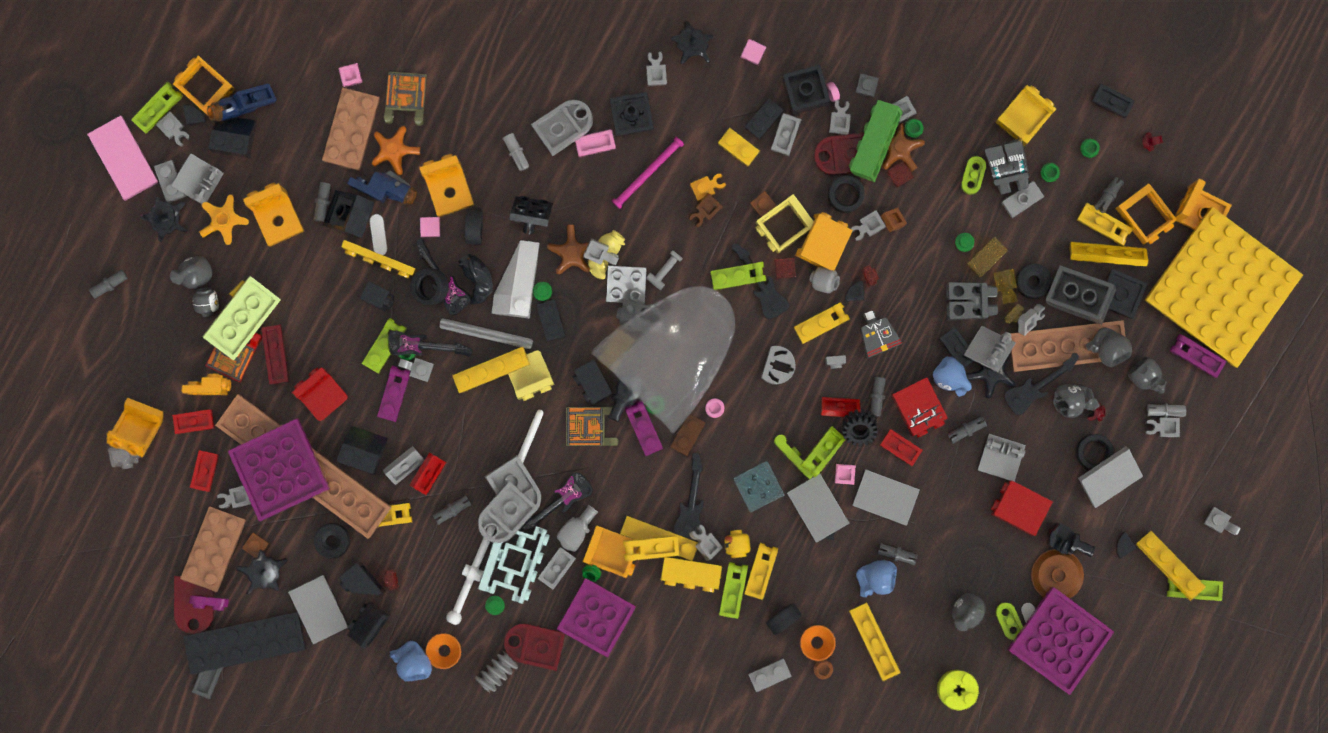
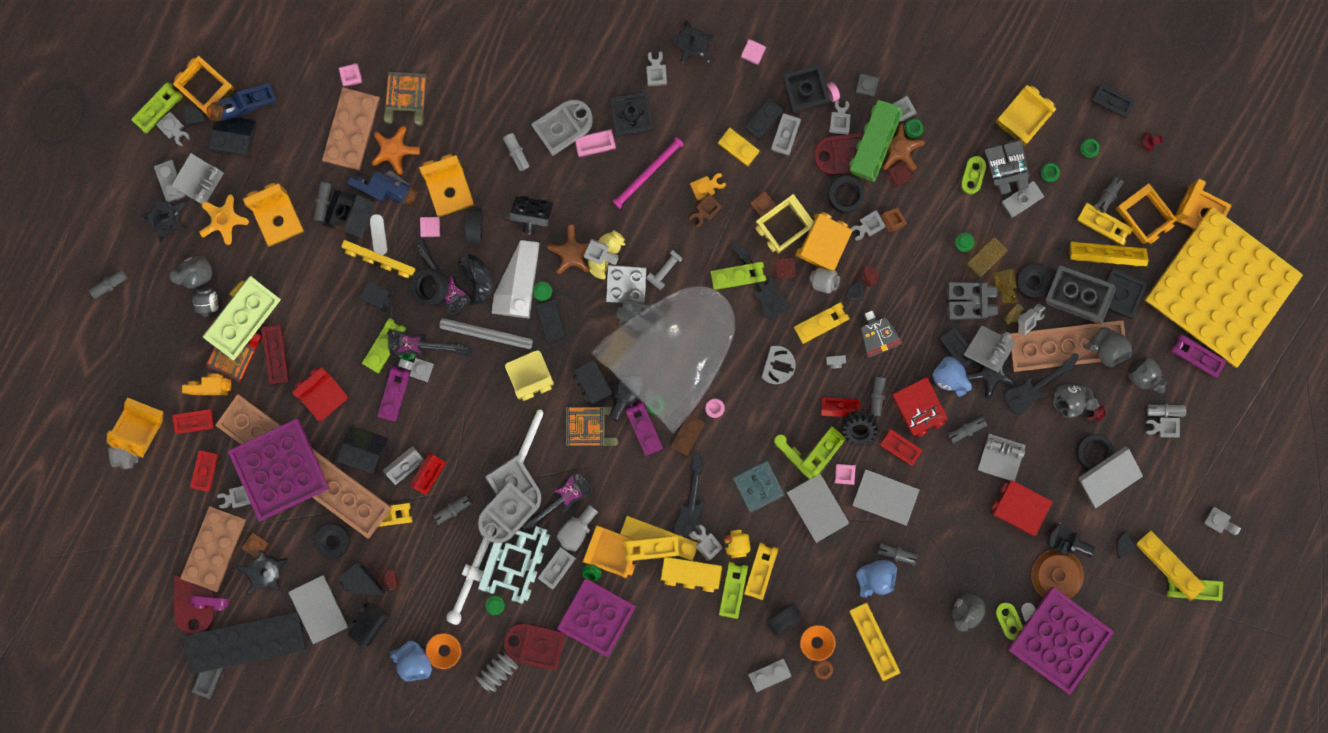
(123, 158): bright pink tile -> none
(491, 370): yellow plate -> none
(965, 698): neon yellow brick -> none

